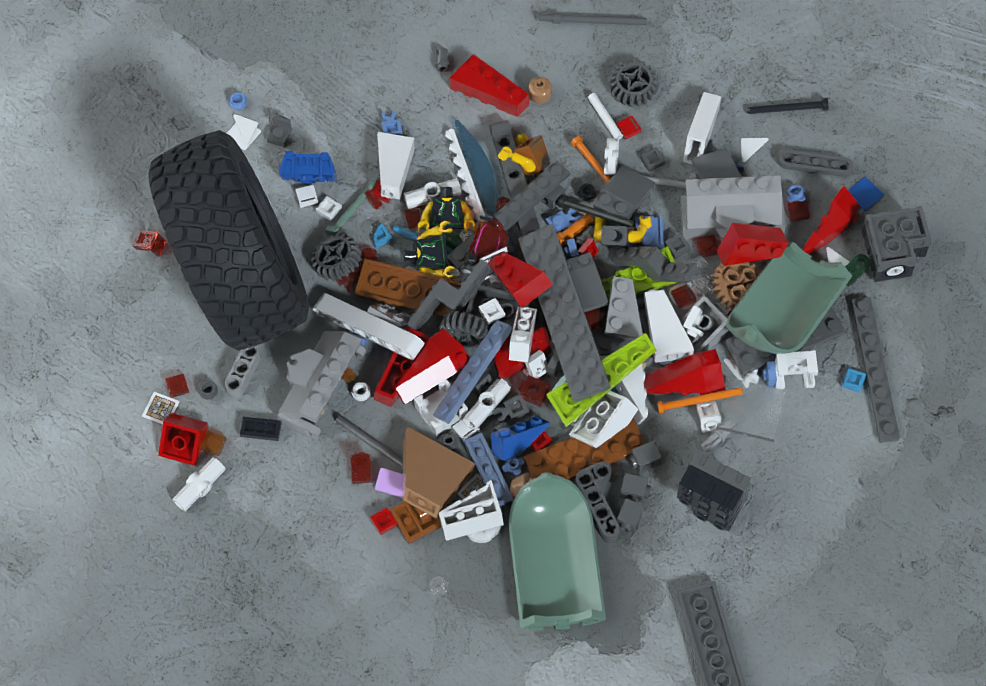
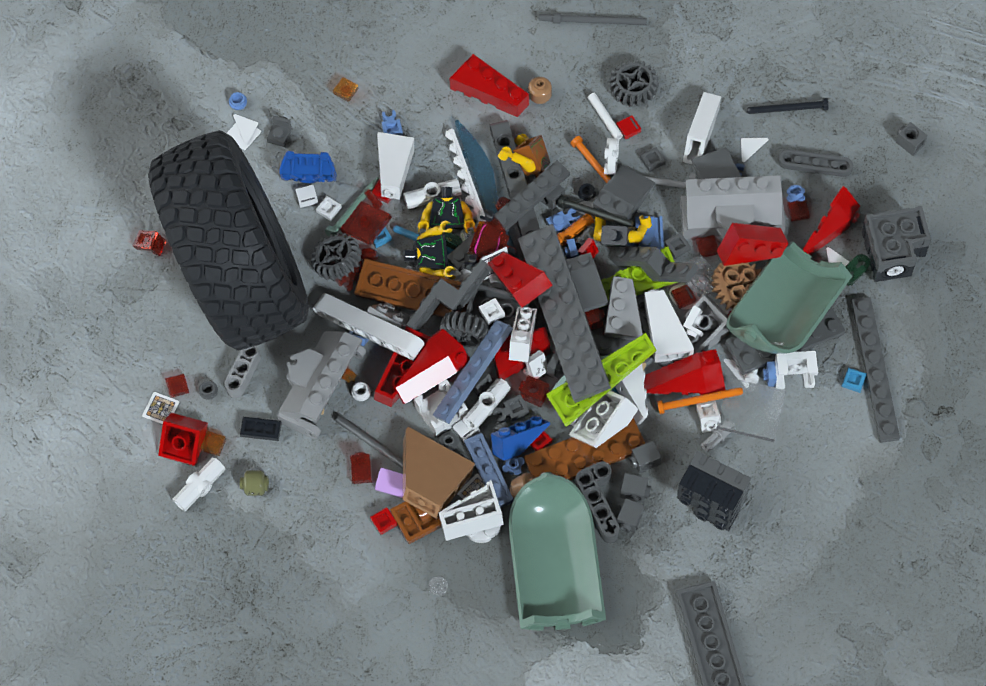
(254, 483): none -> olive head
(345, 89): none -> clear orange plate
(366, 223): none -> clear red plate
(413, 216): clear red tile -> none
(442, 60): dark grey pin -> none
(865, 193): blue sticker -> none
(911, 145): none -> dark grey brick

